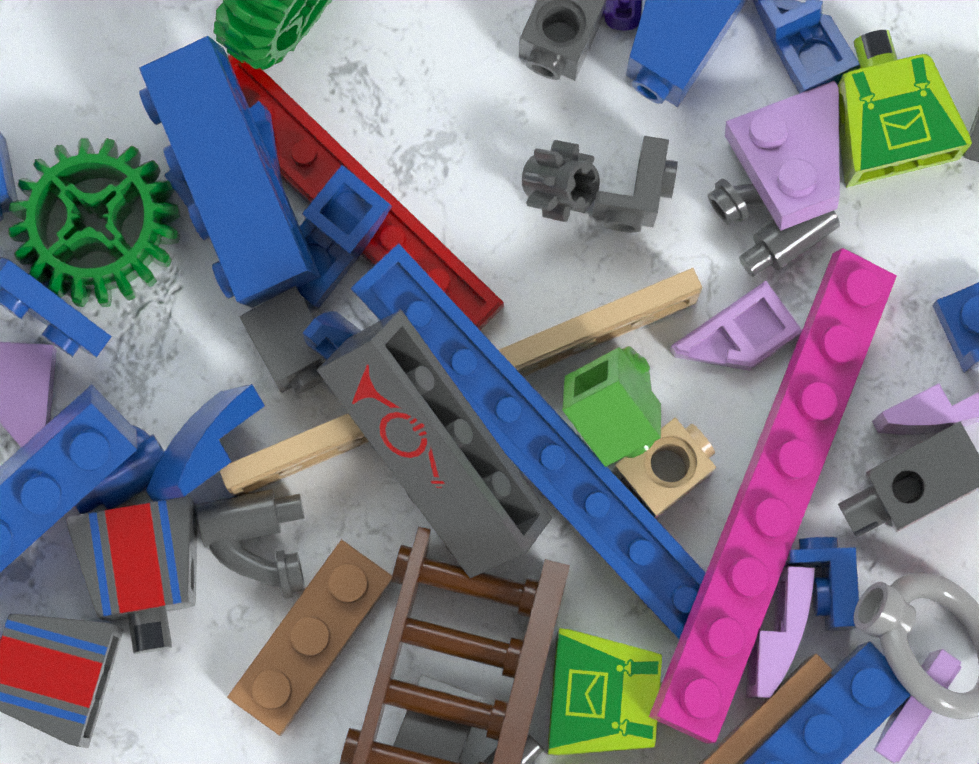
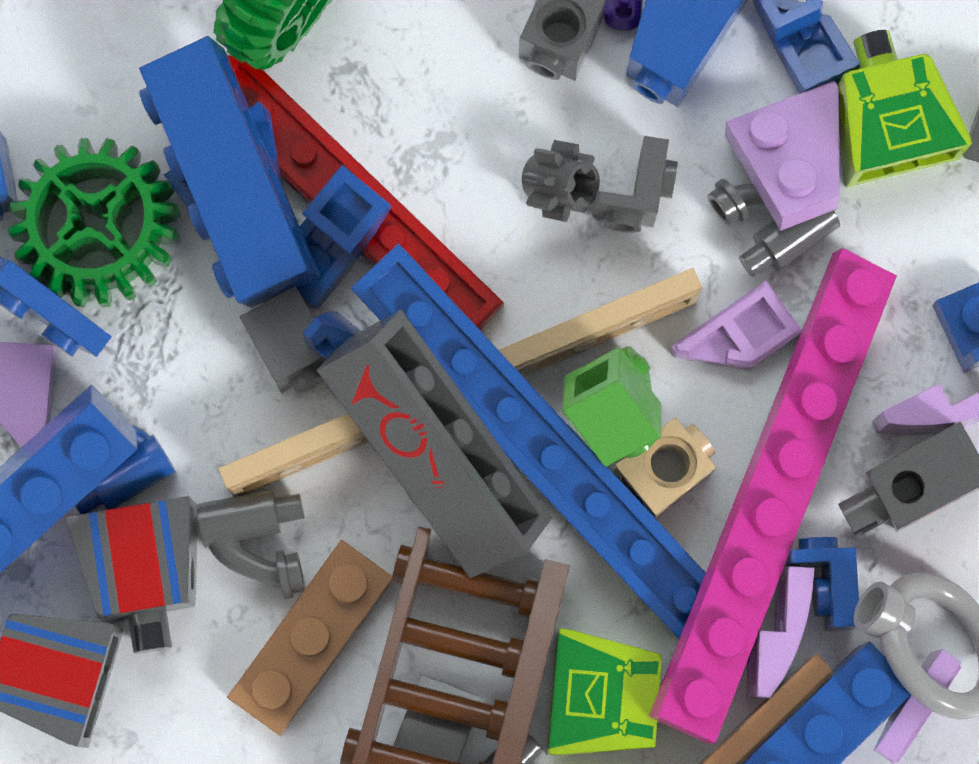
(196, 449): blue slope -> none

